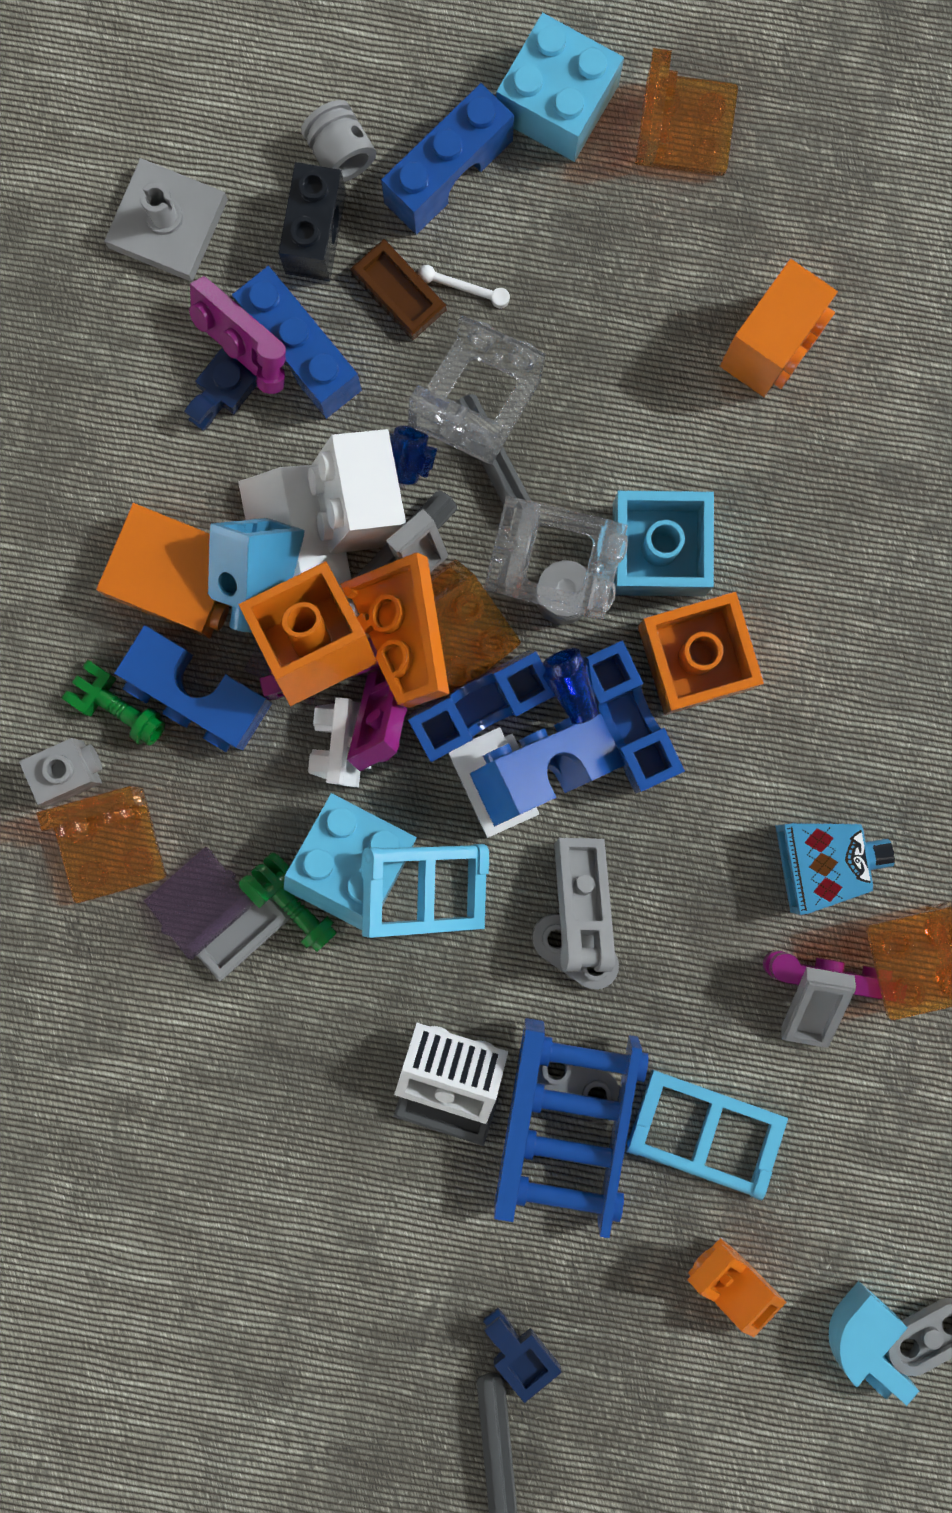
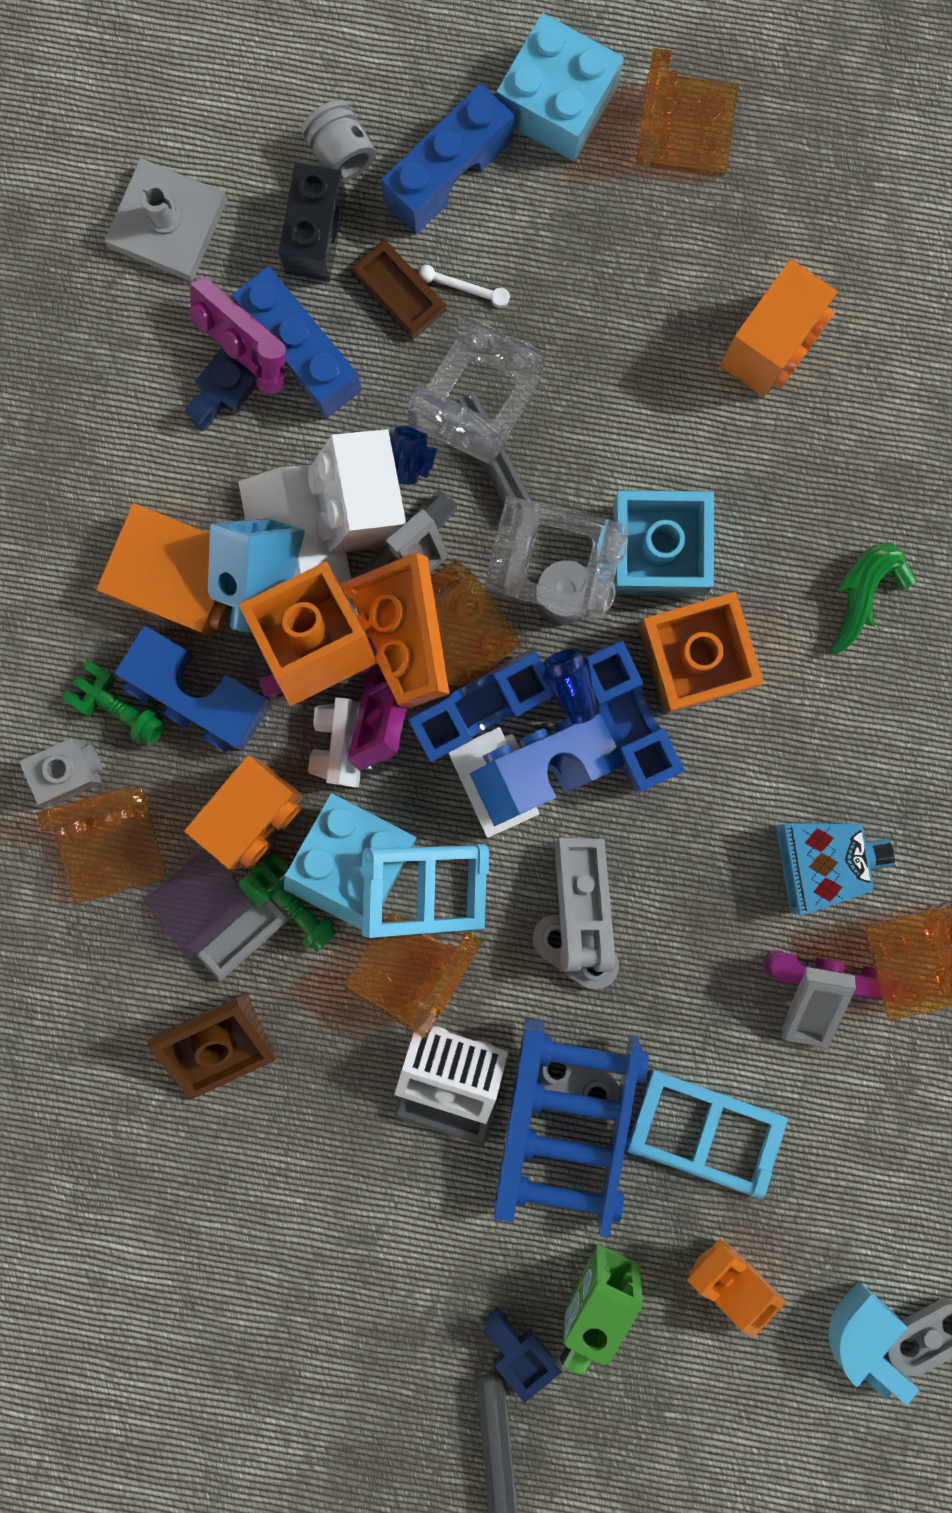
(214, 1047): none -> reddish brown slope
(245, 815): none -> orange brick
(411, 976): none -> clear orange bracket
(601, 1310): none -> bright green torso
(861, 586): none -> green piece

